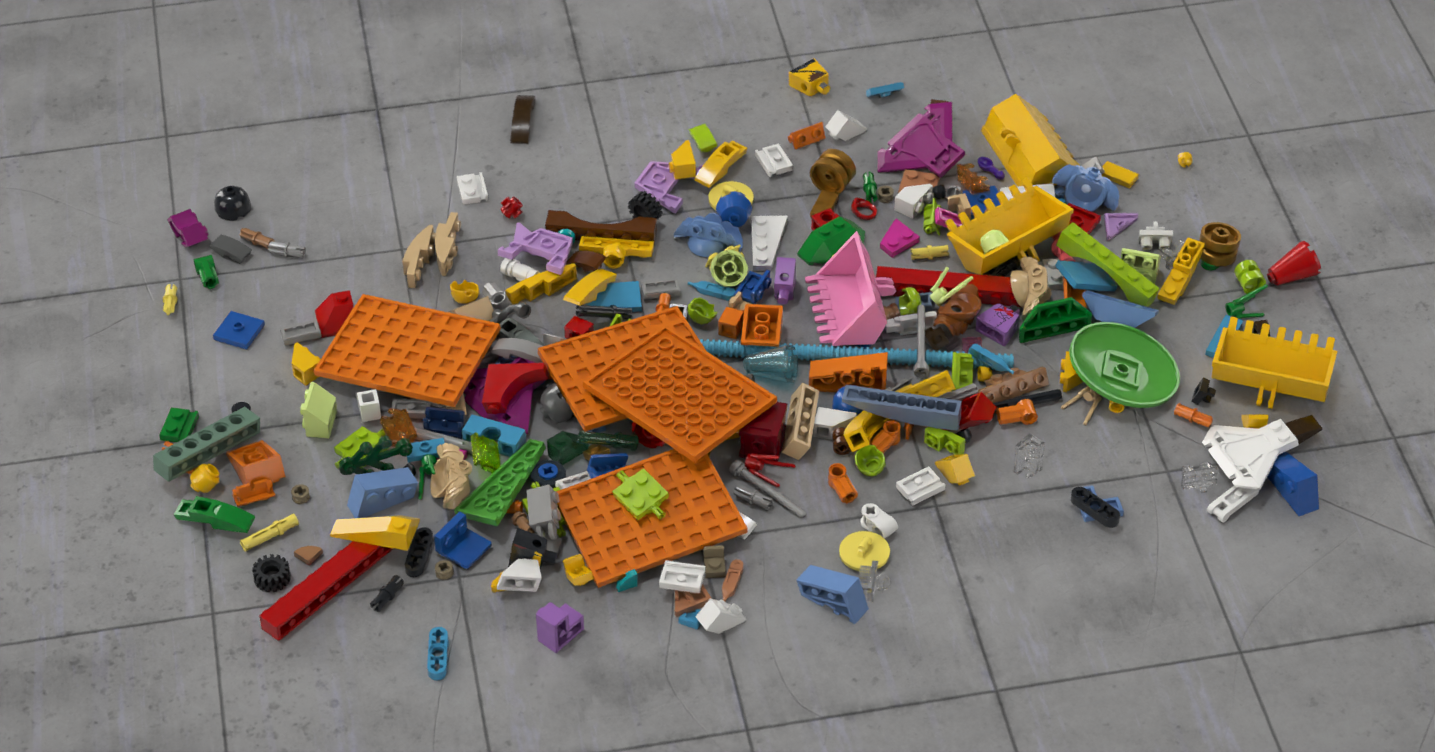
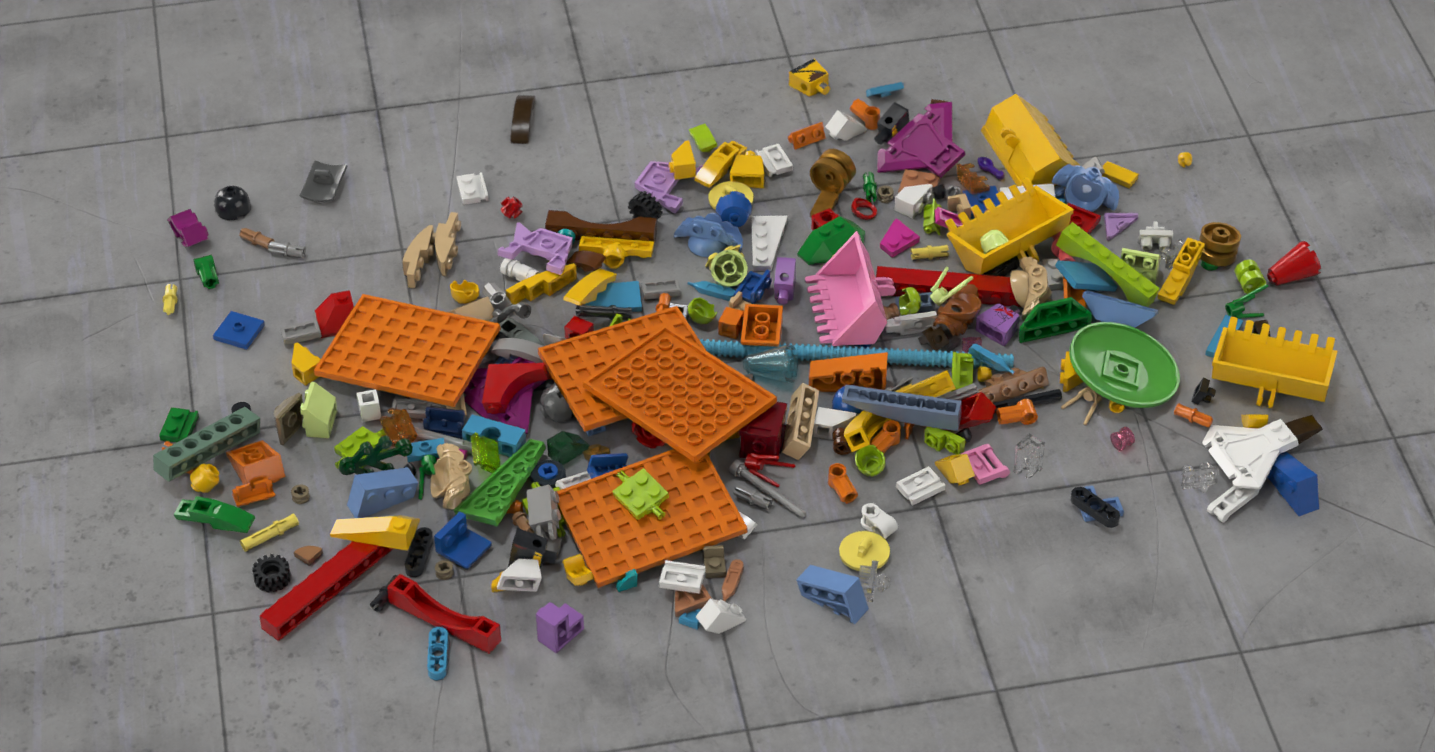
(233, 248): dark grey slope -> none
(288, 417): none -> dark tan slope
(323, 182): none -> dark grey shield
(413, 599): none -> red arch
(616, 440): clear green pin -> none
(748, 170): none -> yellow torso
(867, 113): none -> orange piece
(891, 123): none -> black torso
(921, 368): light grey piece -> none
(982, 469): none -> bright pink plate
(1122, 438): none -> clear pink wheel

